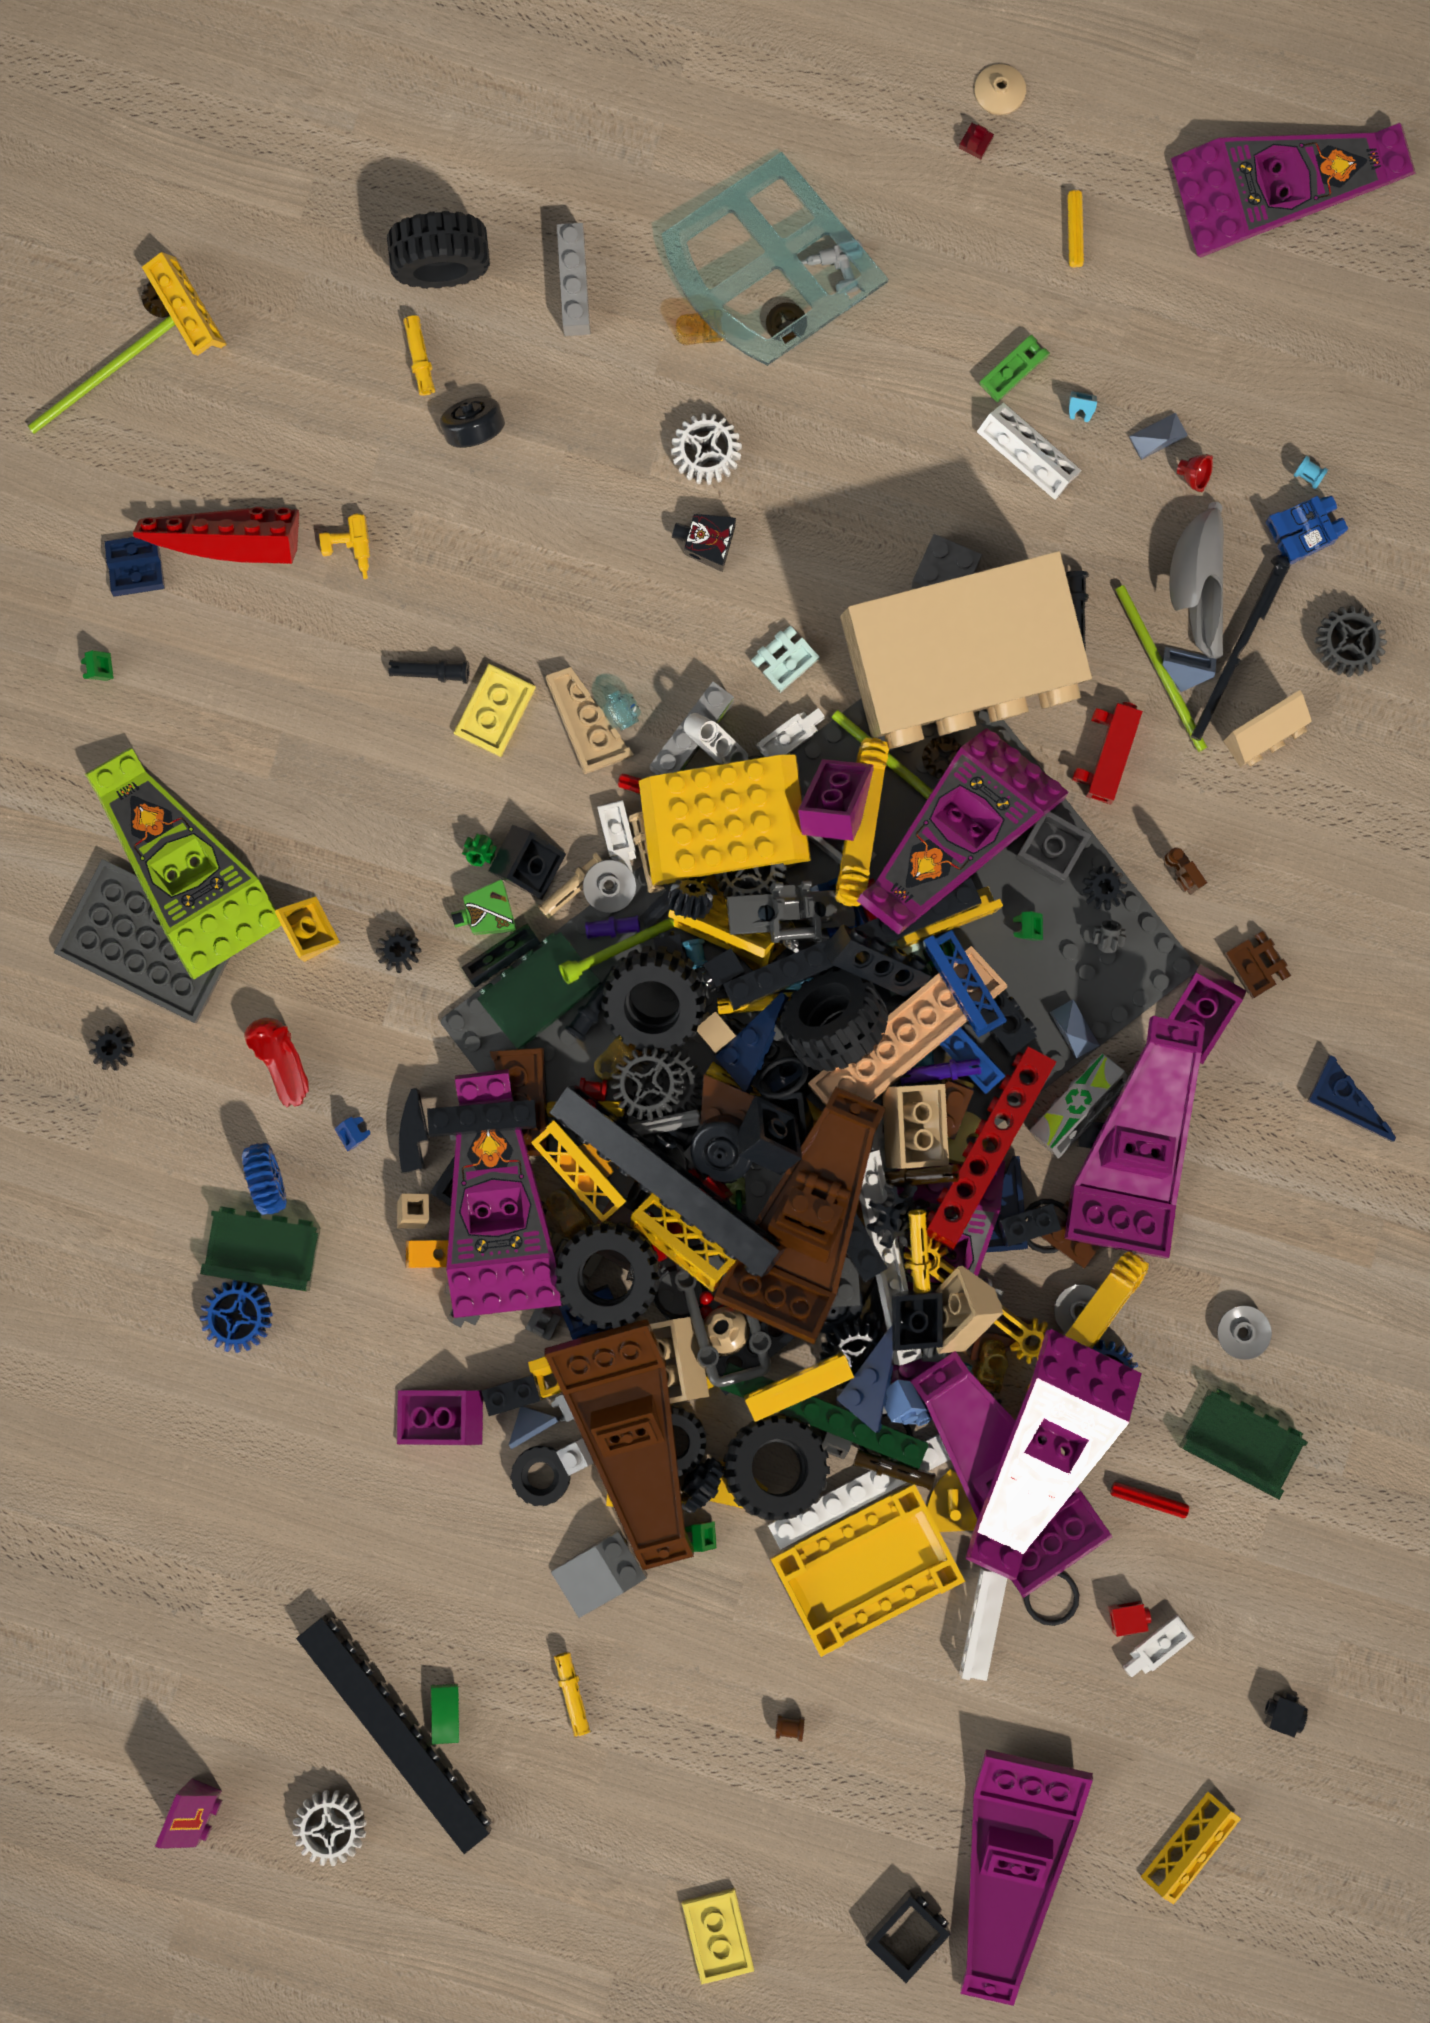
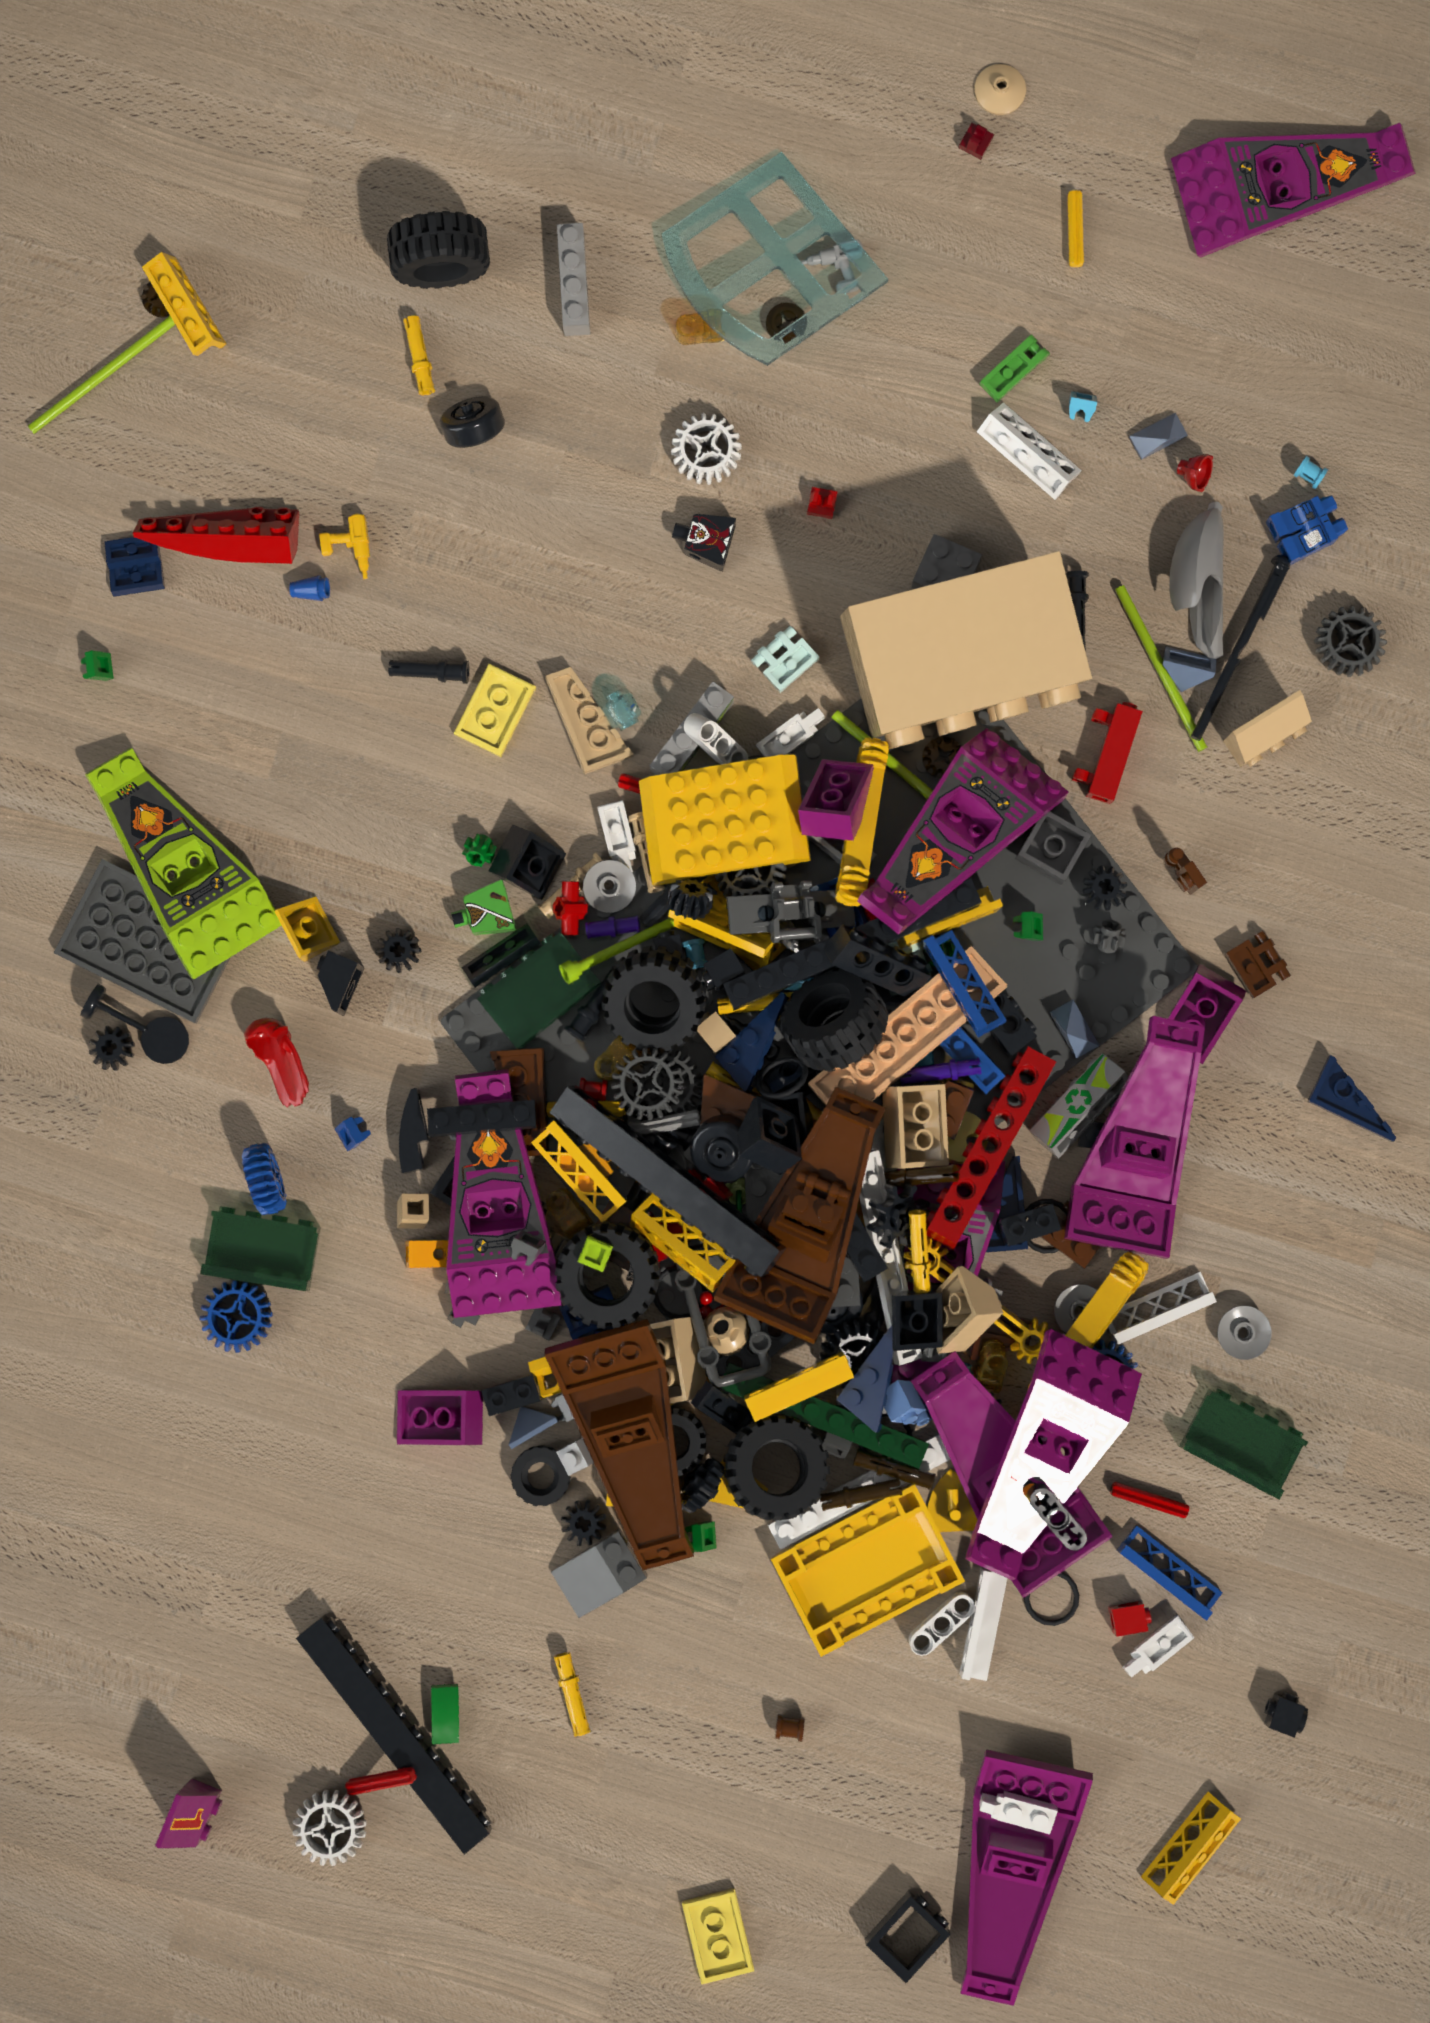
(162, 1039): none -> black piece
(311, 588): none -> blue cone
(339, 980): none -> black slope
(380, 1781): none -> red axle
(528, 1245): none -> dark grey tile
(570, 908): none -> red axle
(579, 1530): none -> black gear
(595, 1253): none -> lime tile
(722, 1408): none -> black plate
(822, 502): none -> red tile
(860, 1494): none -> dark brown pin
(937, 1636): none -> white beam
(1020, 1811): none -> white hinge
(1057, 1528): none -> beam
(1166, 1316): none -> white fence
(1166, 1582): none -> blue fence

